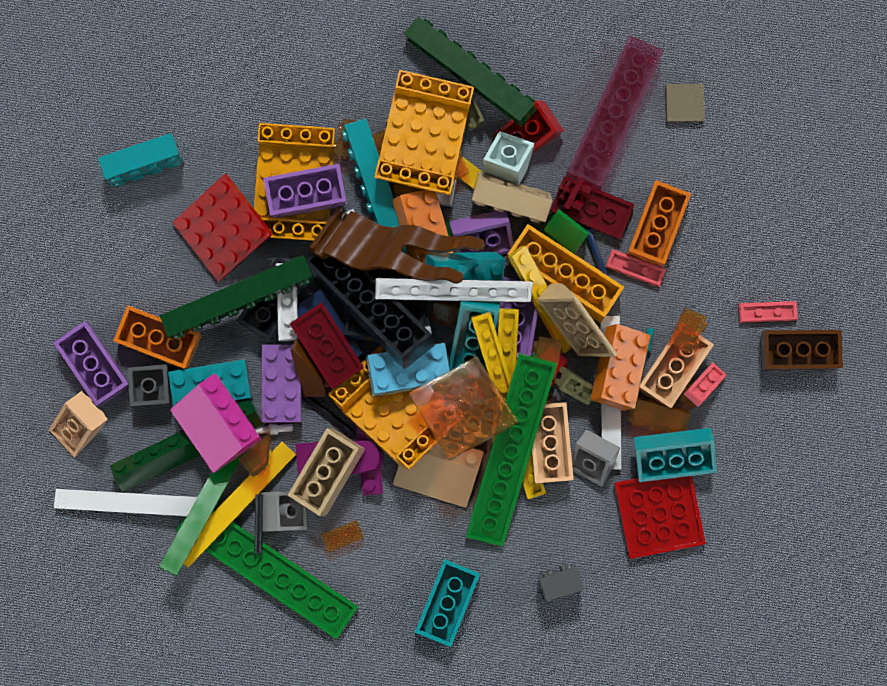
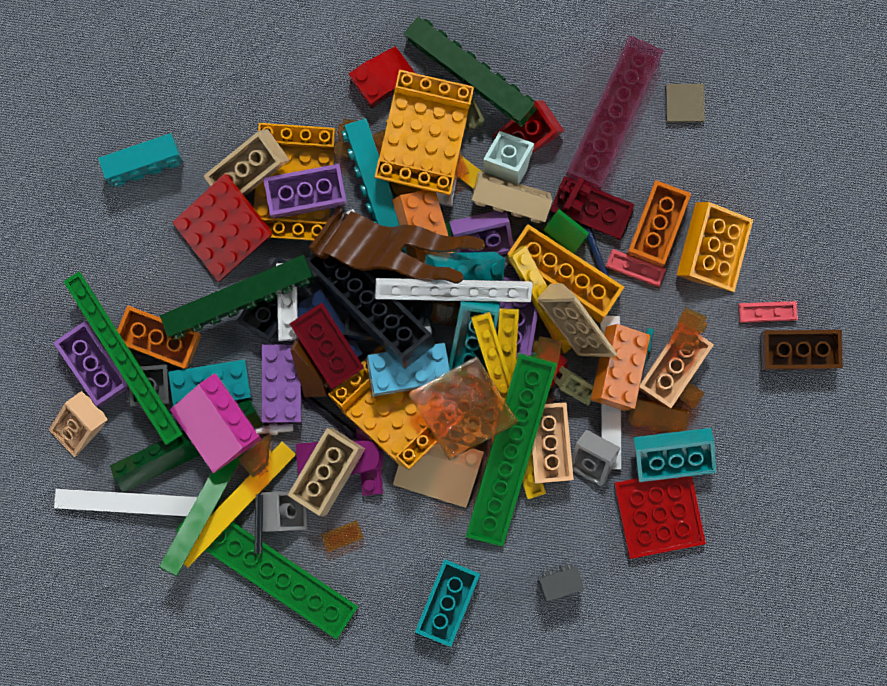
(123, 358): none -> green plate
(250, 162): none -> tan brick
(379, 75): none -> red slope
(705, 384): coral tile -> none
(714, 246): none -> light orange slope

